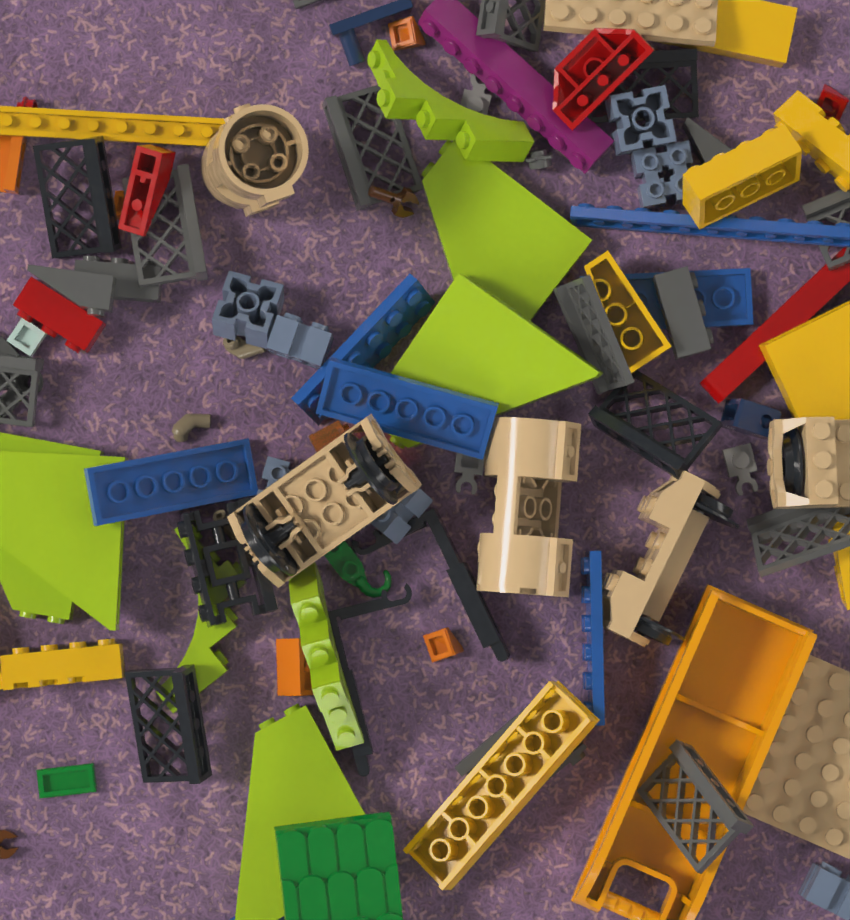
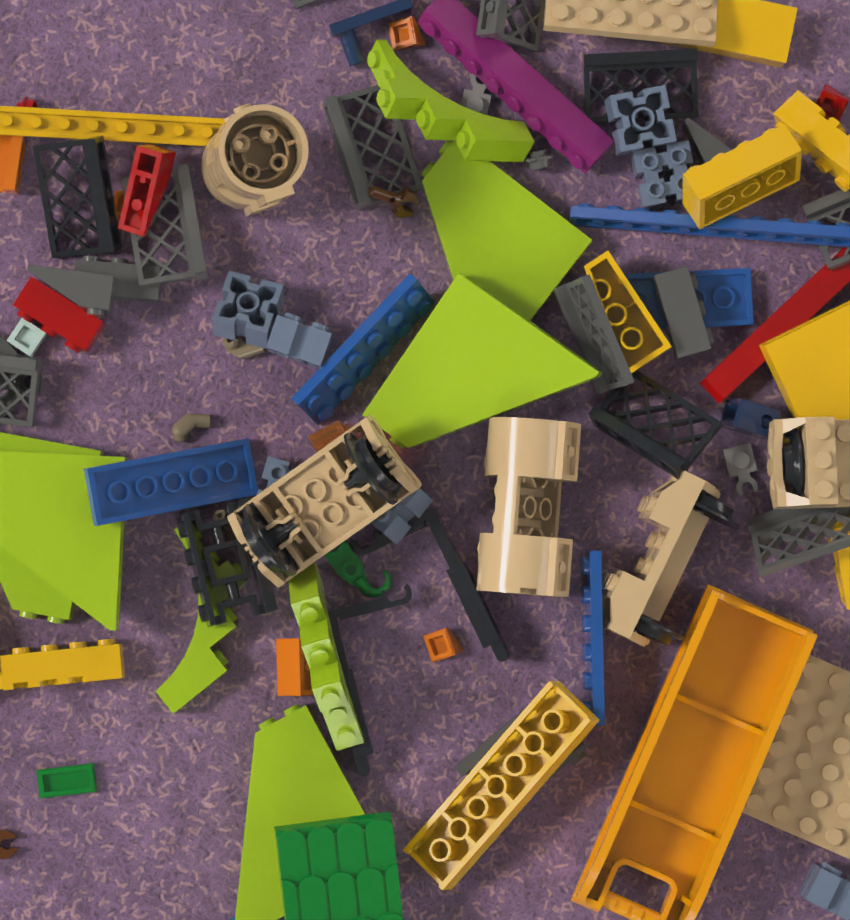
(190, 728): black fence -> none
(407, 407): blue plate -> none
(468, 467): light grey plate -> none
(595, 71): red wedge -> none
(714, 794): dark grey fence -> none

